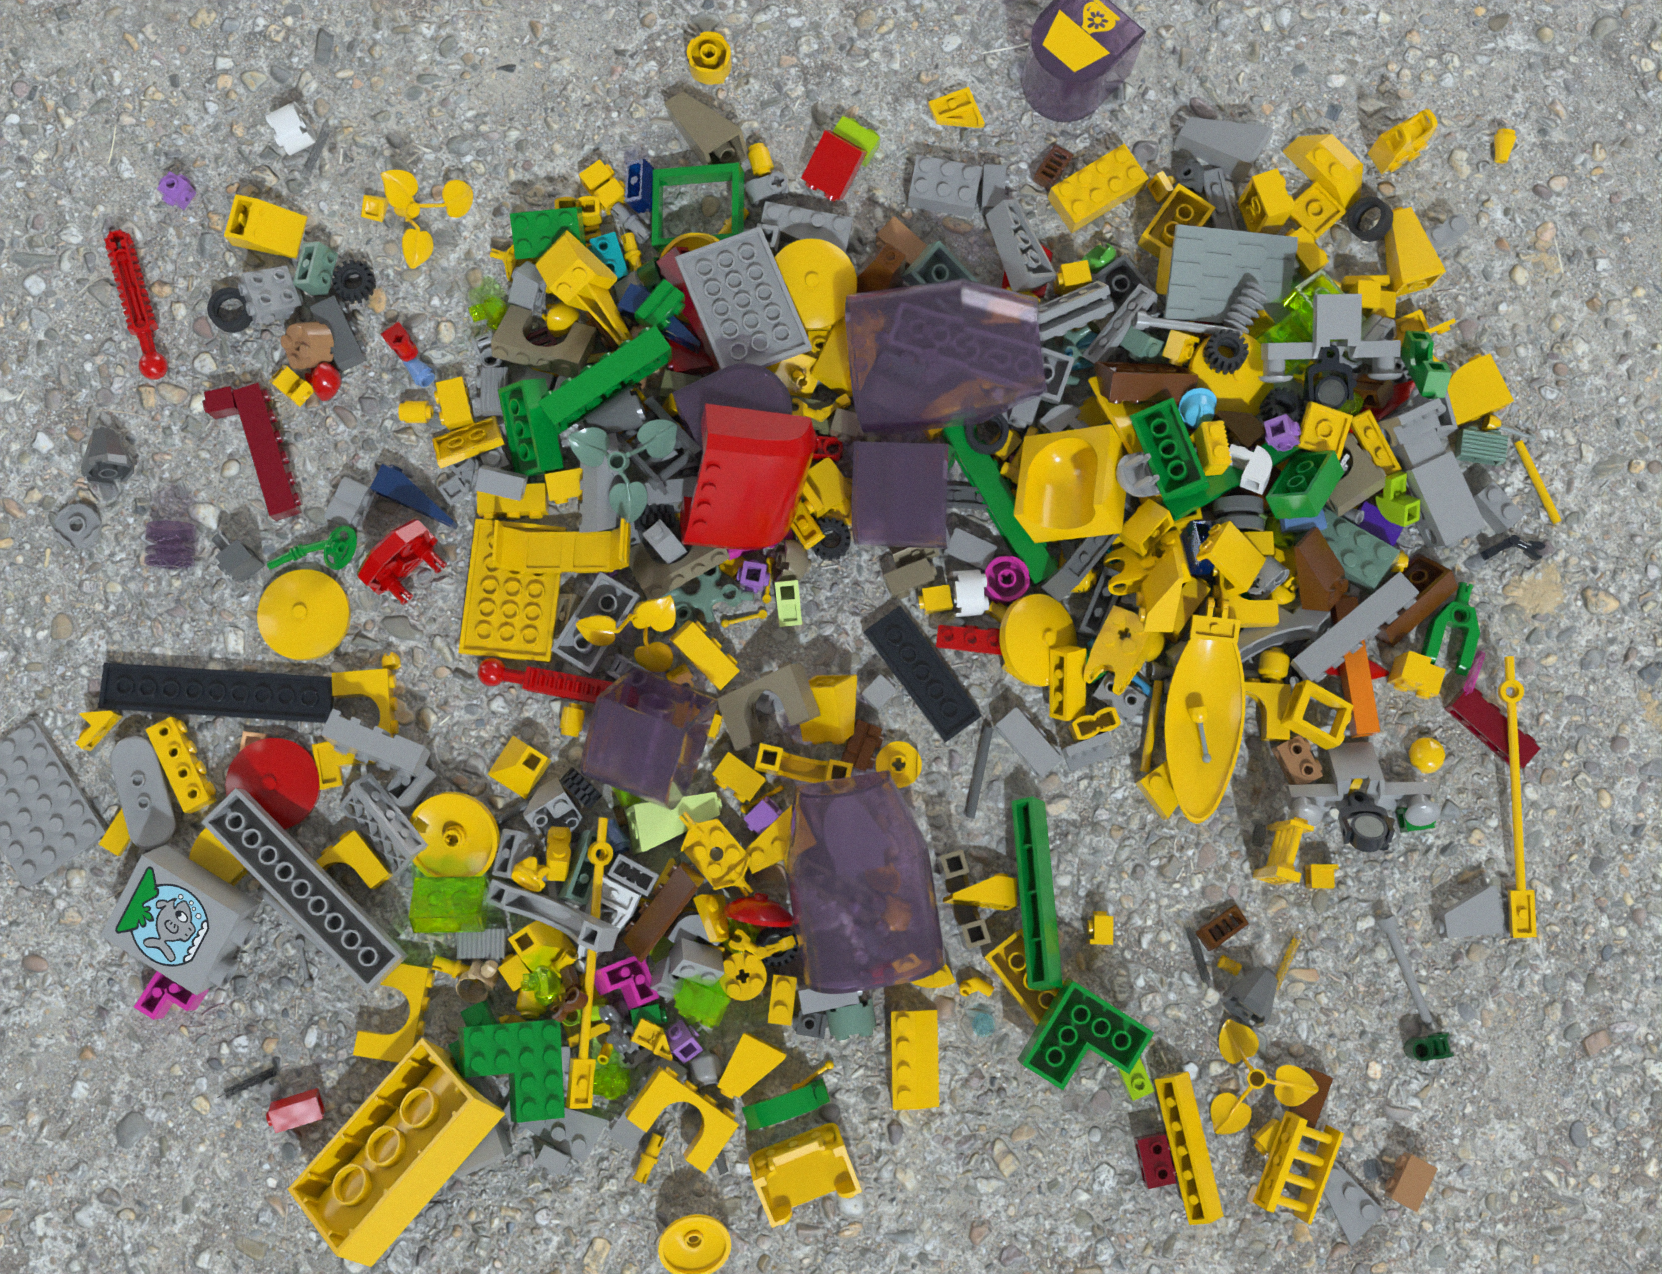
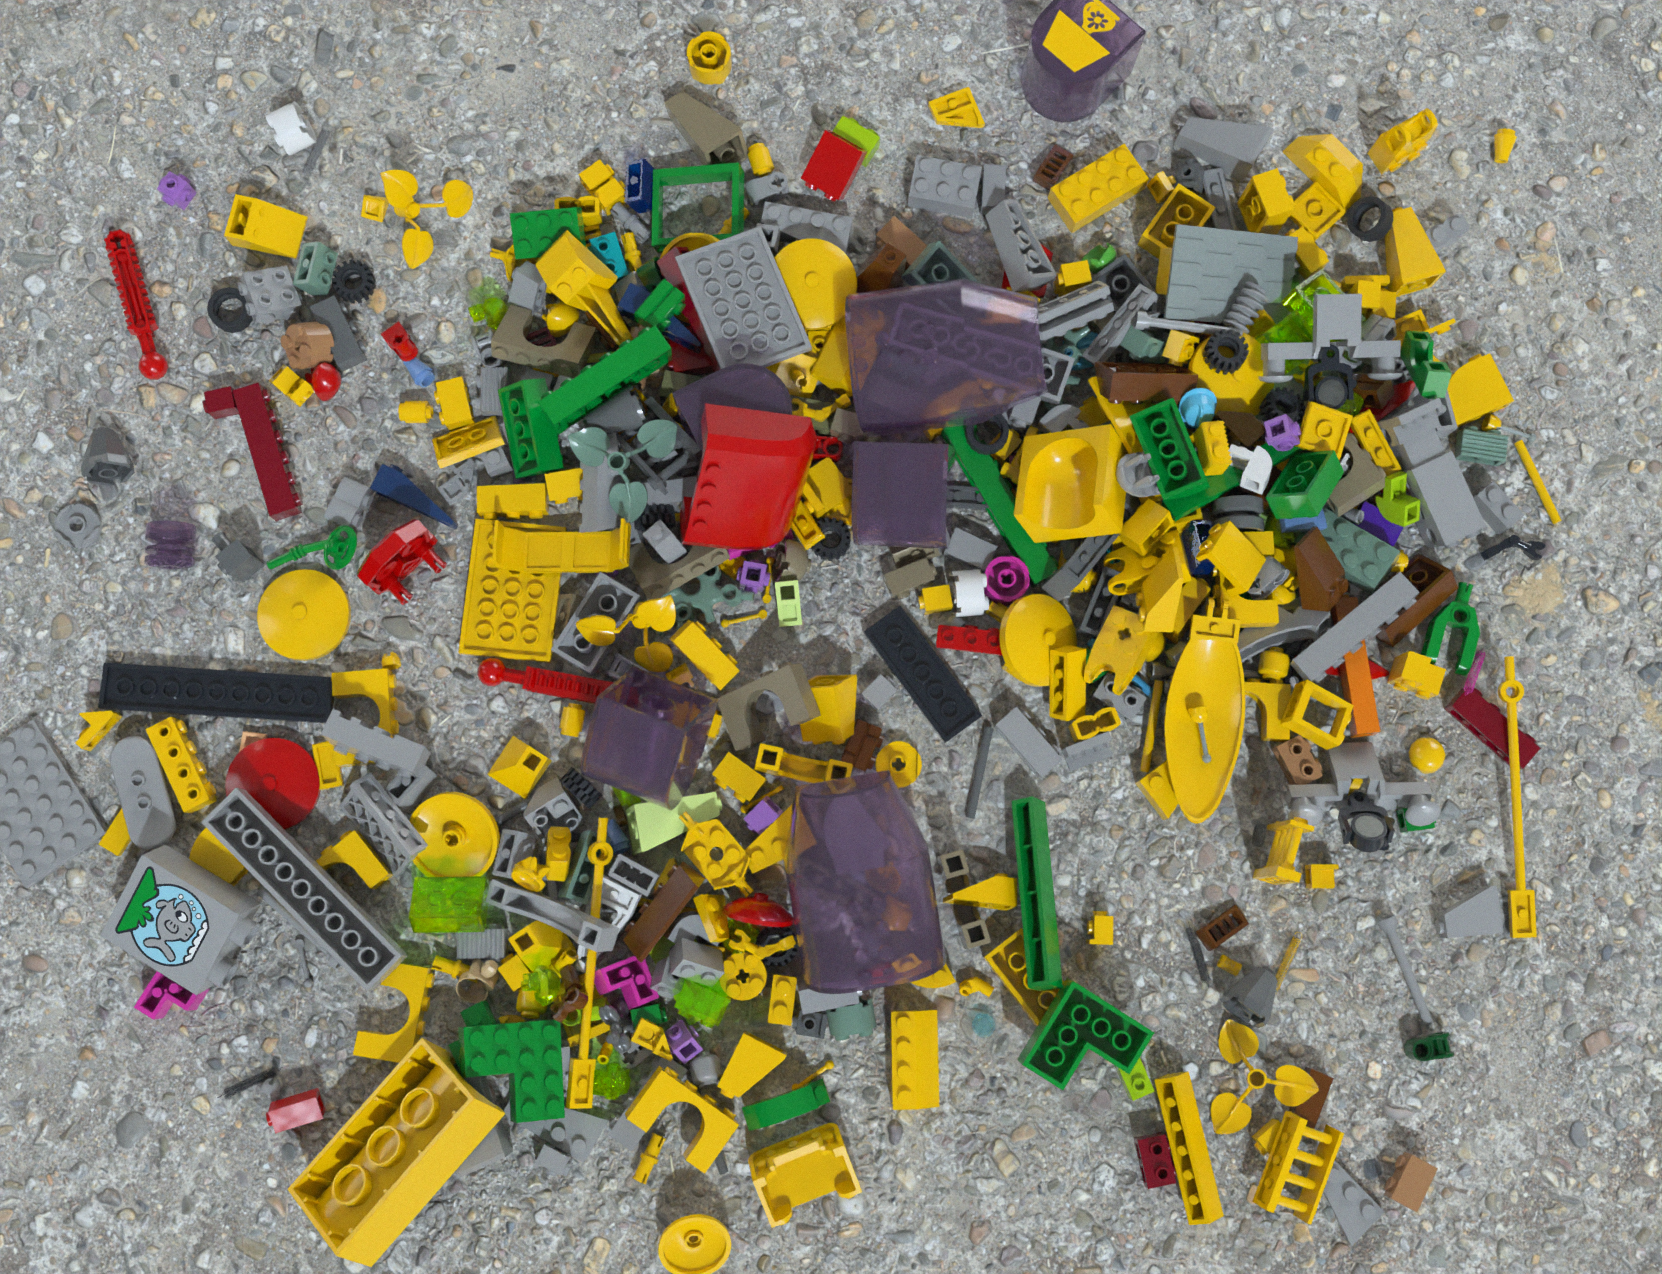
(500, 482): light grey brick -> none

